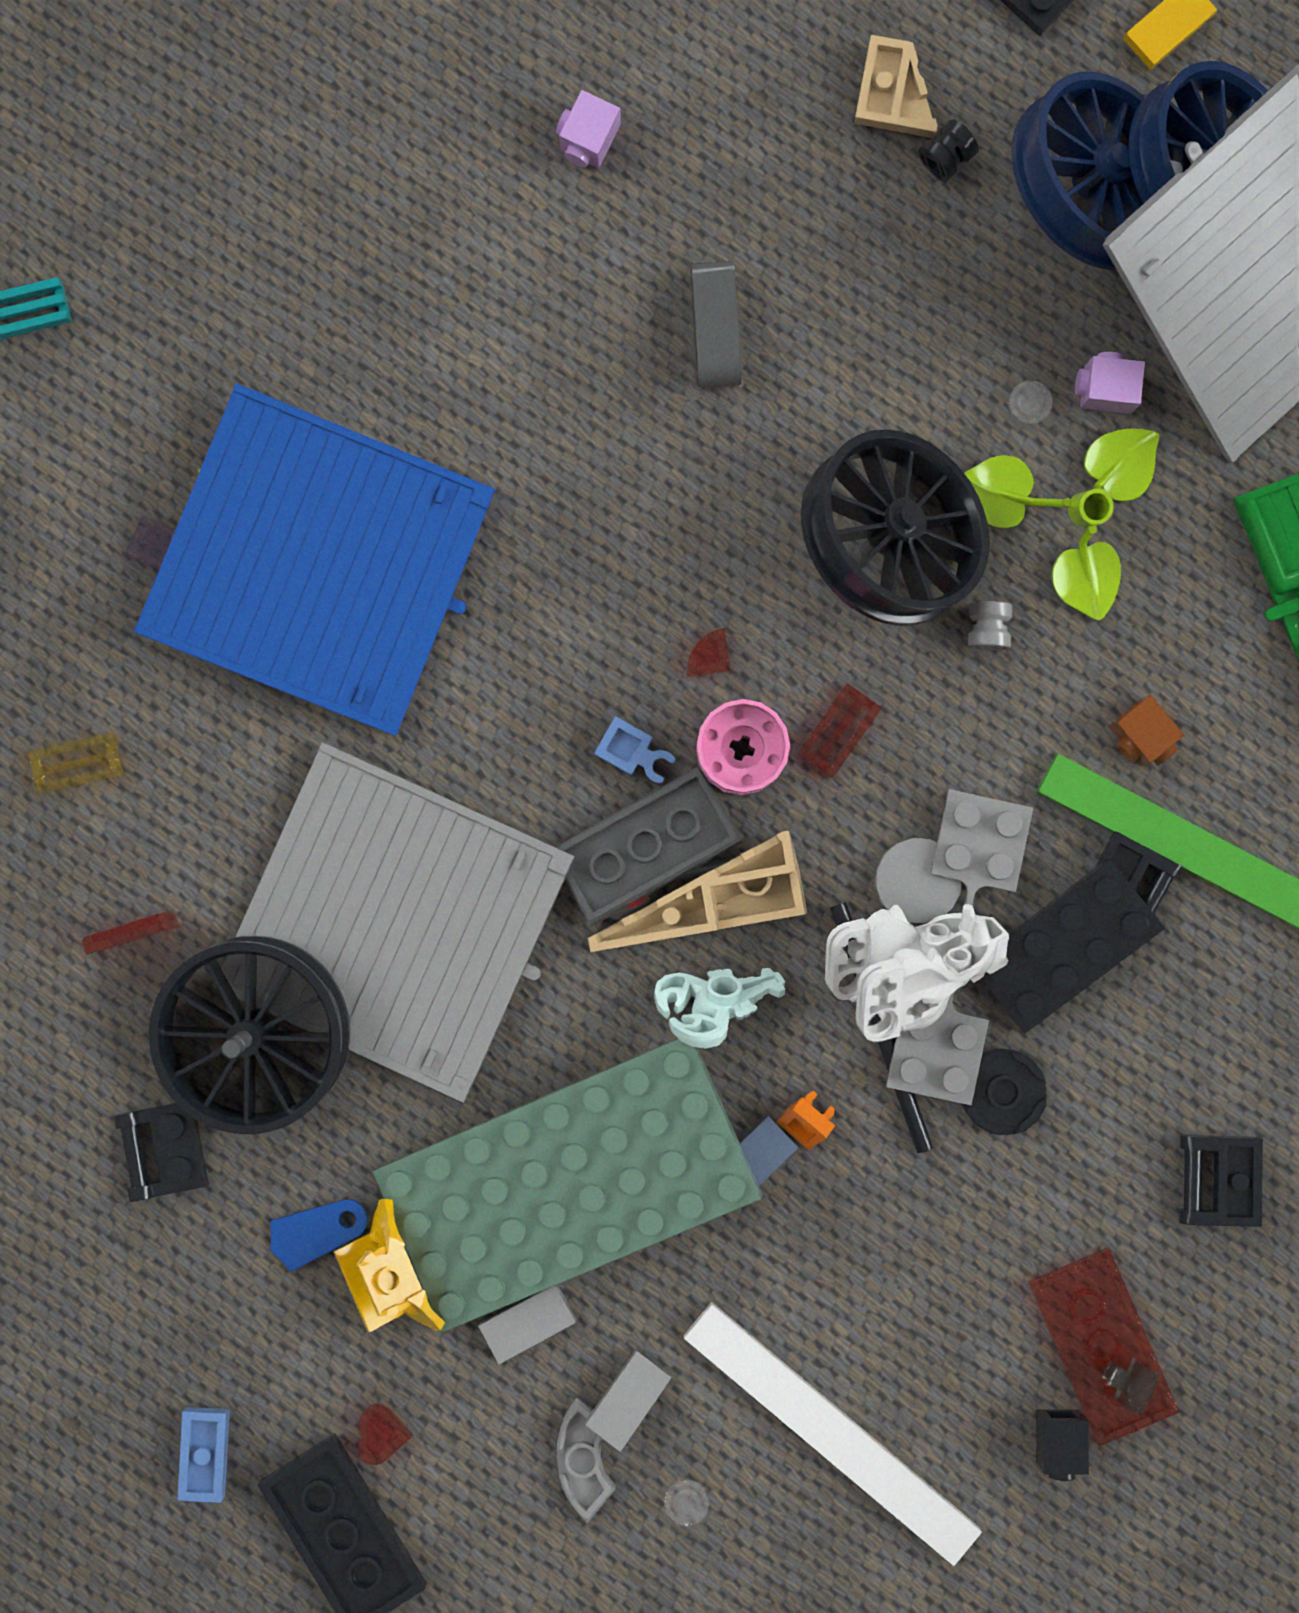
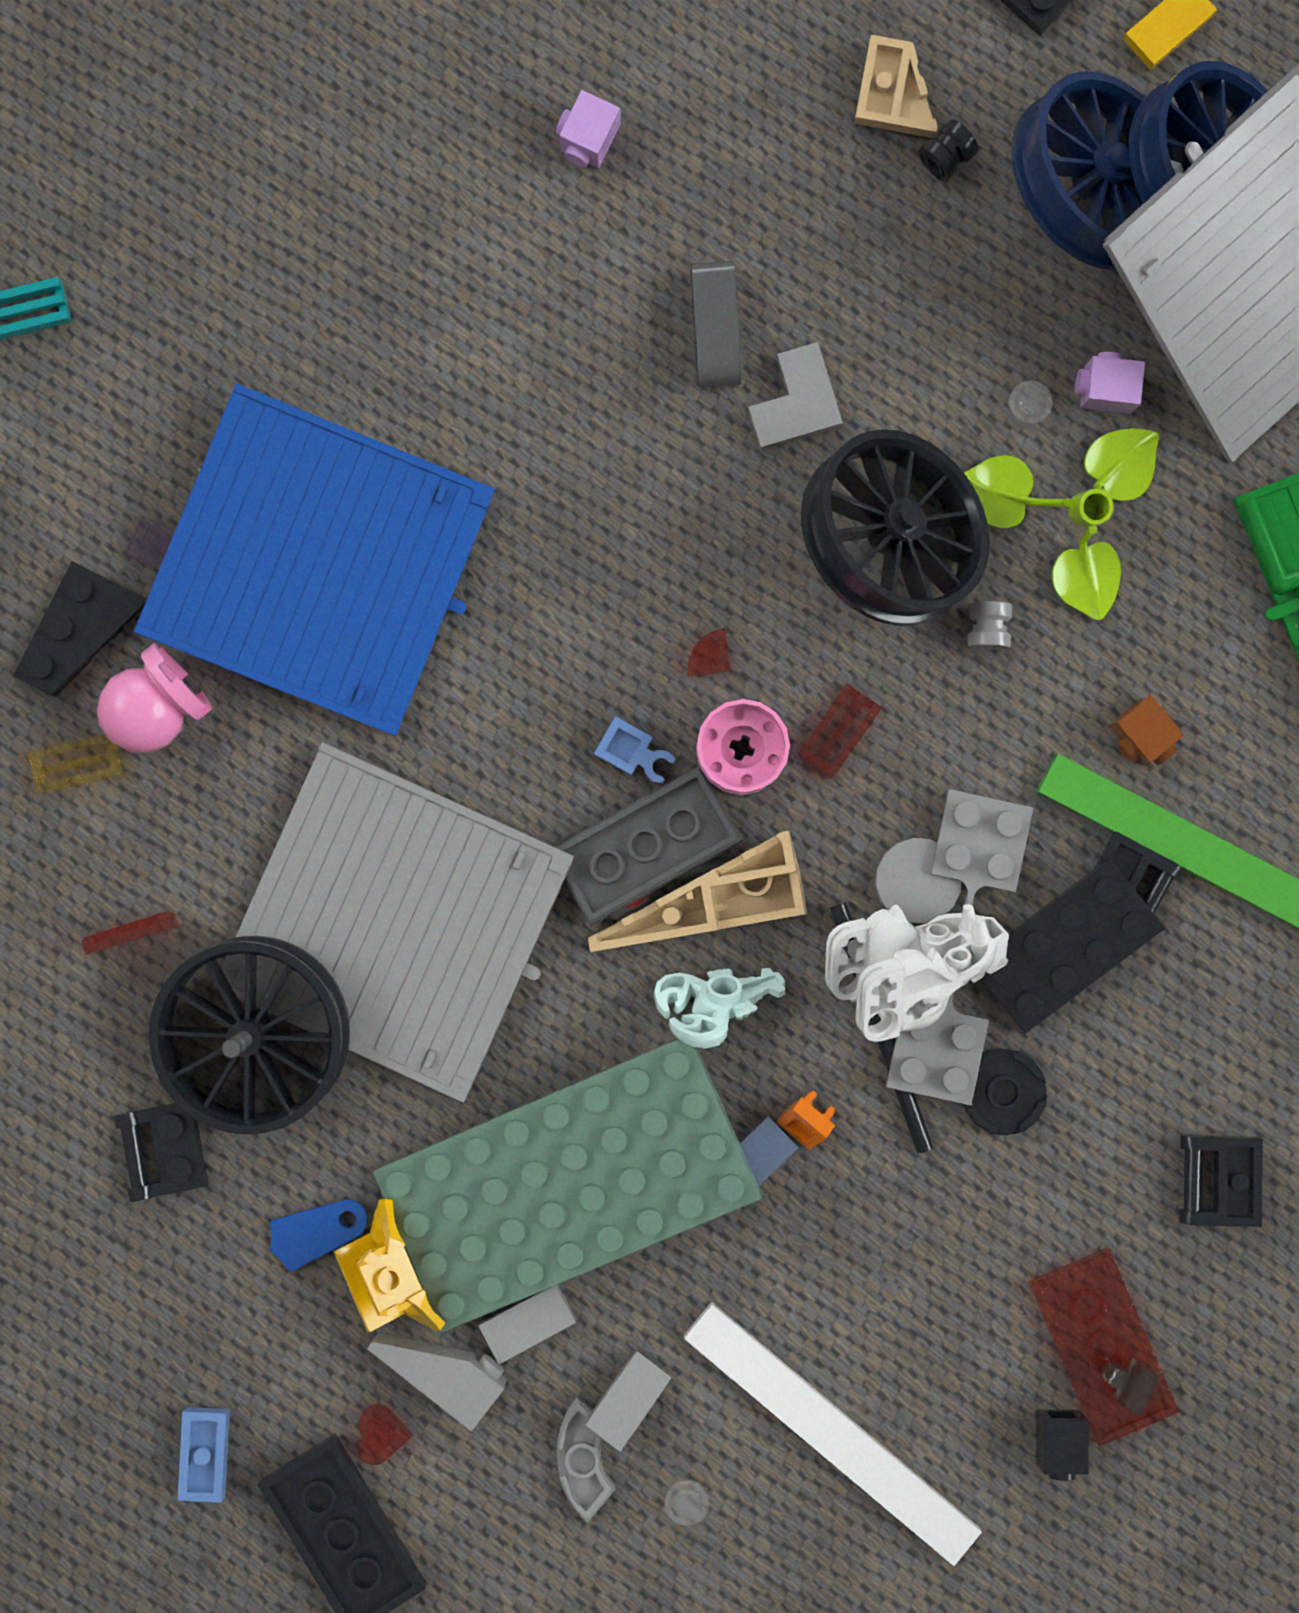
(75, 628): none -> black wing
(148, 704): none -> bright pink tile
(446, 1375): none -> light grey slope
(806, 407): none -> light grey tile

